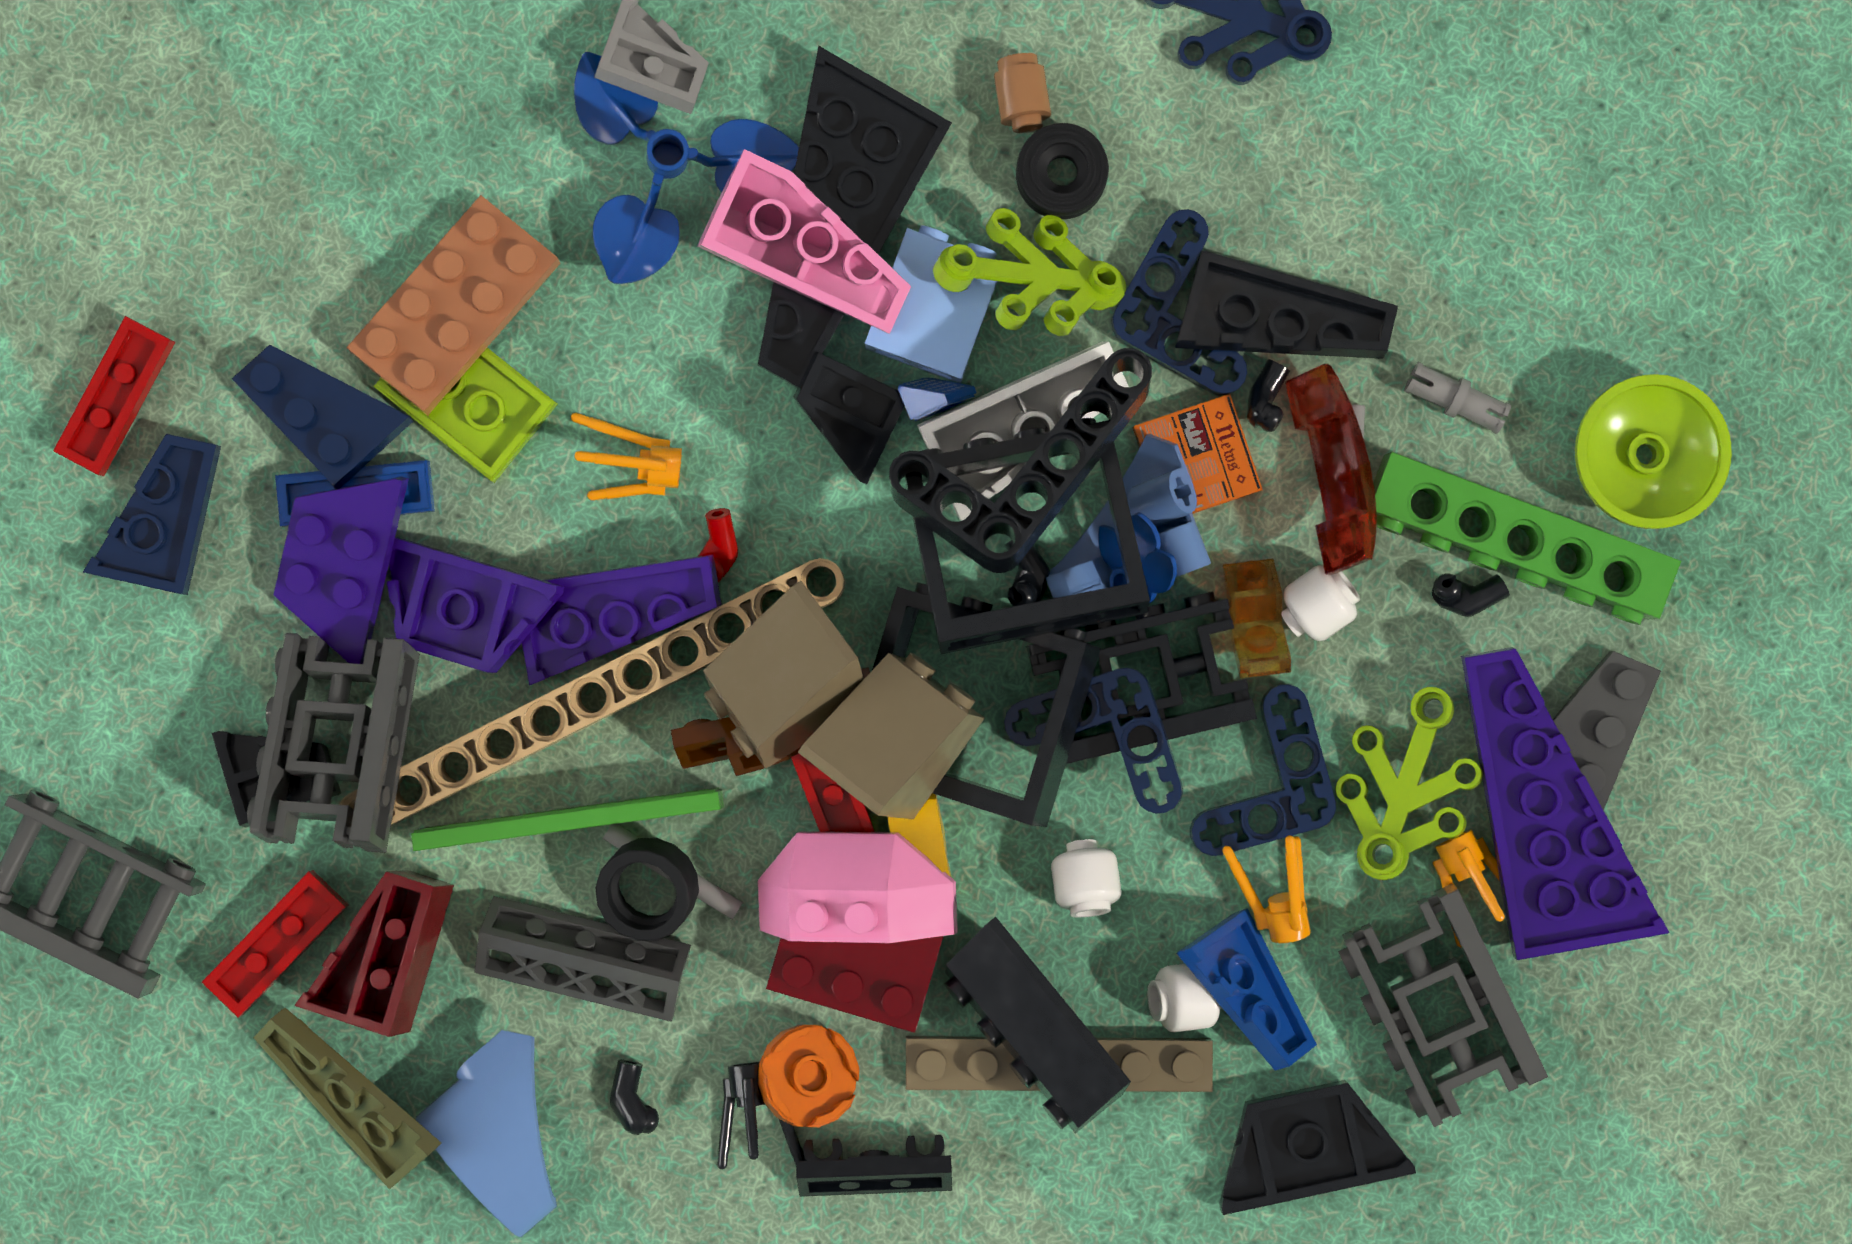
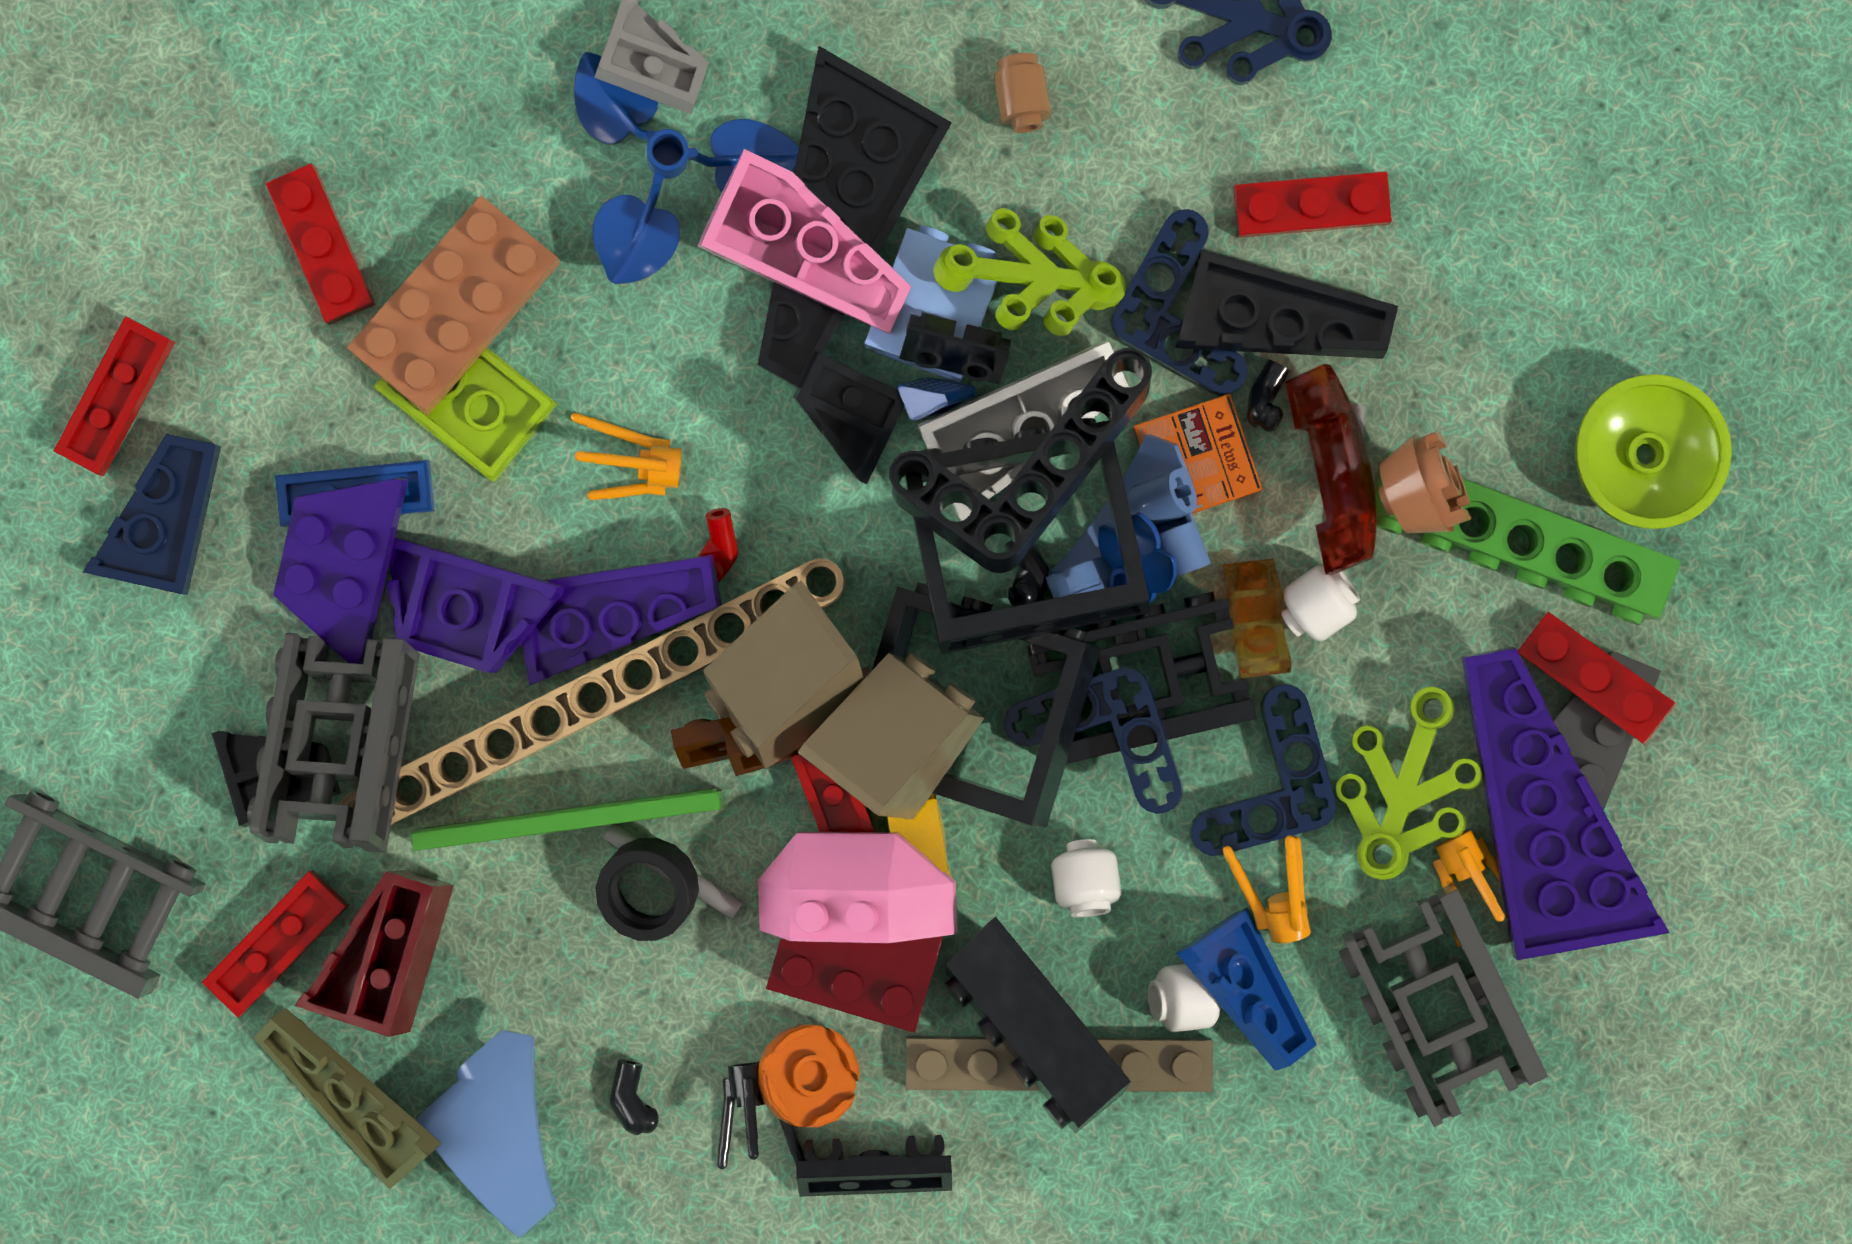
(319, 414): dark blue wing -> none
(320, 244): none -> red plate
(582, 951): dark grey fence -> none
(977, 356): none -> black hinge
(1067, 142): black tyre -> none
(1307, 1147): black wing -> none
(1312, 204): none -> red plate
(1423, 486): none -> nougat cone
(1457, 397): light grey pin -> none
(1465, 598): black arm -> none
(1596, 678): none -> red plate

